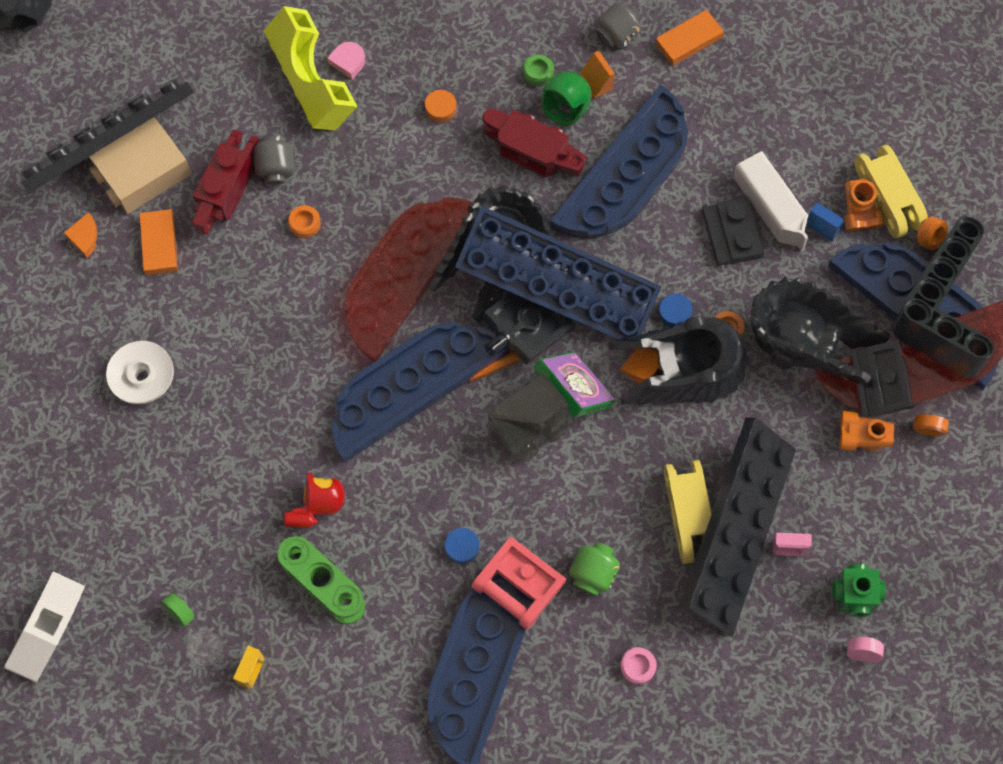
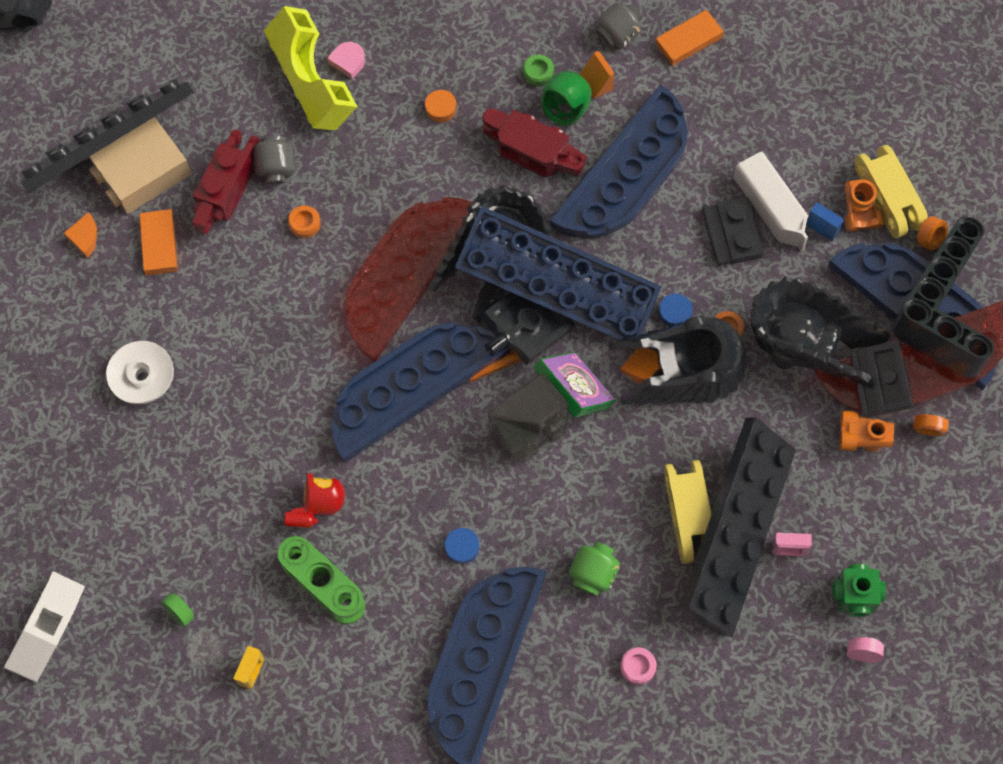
(525, 573): coral plate -> none

